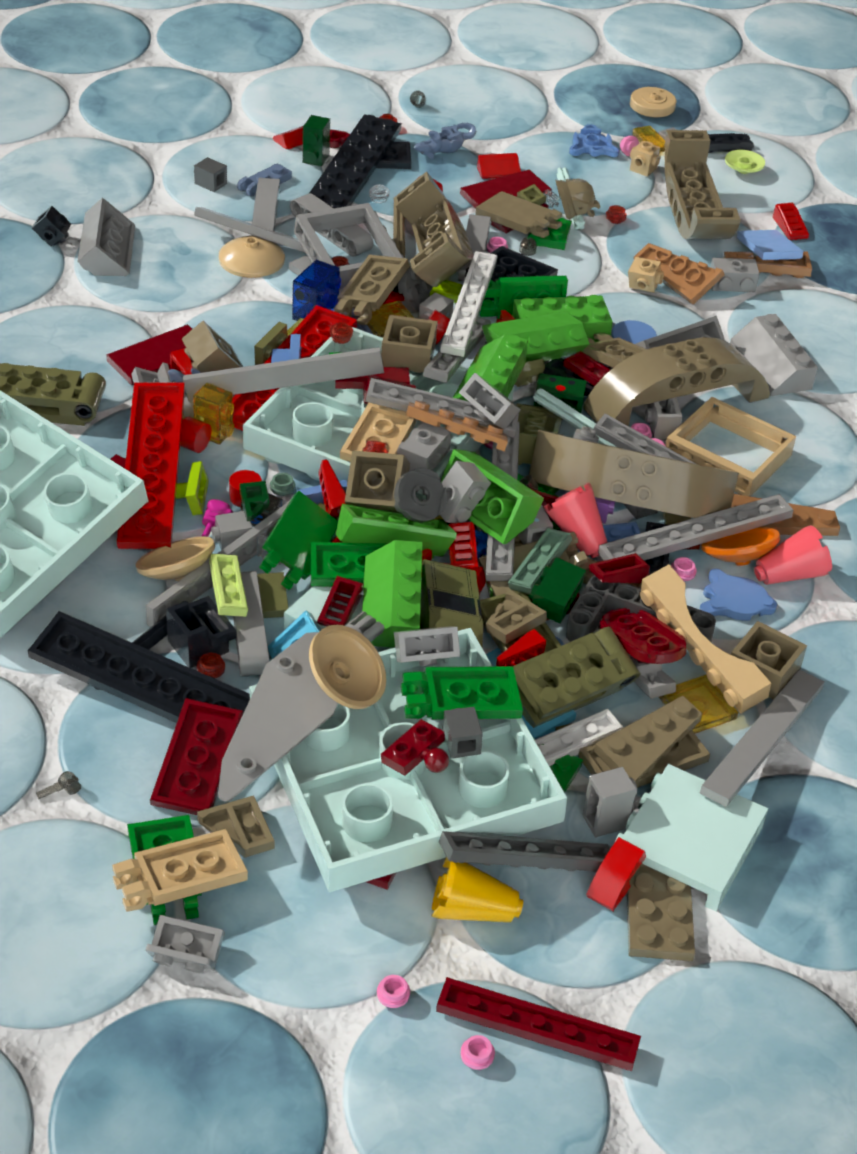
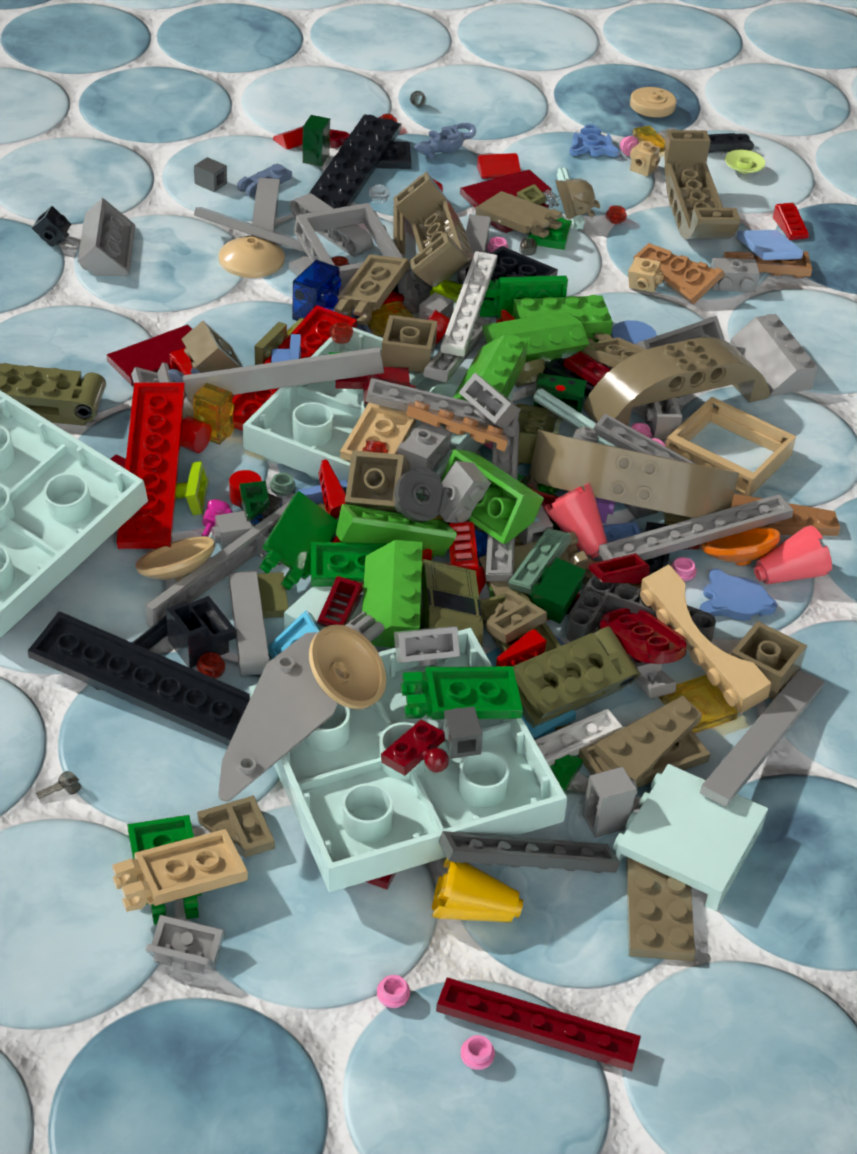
(194, 757): dark red tile -> none
(228, 585): yellowish green tile -> none
(614, 874): red slope -> none

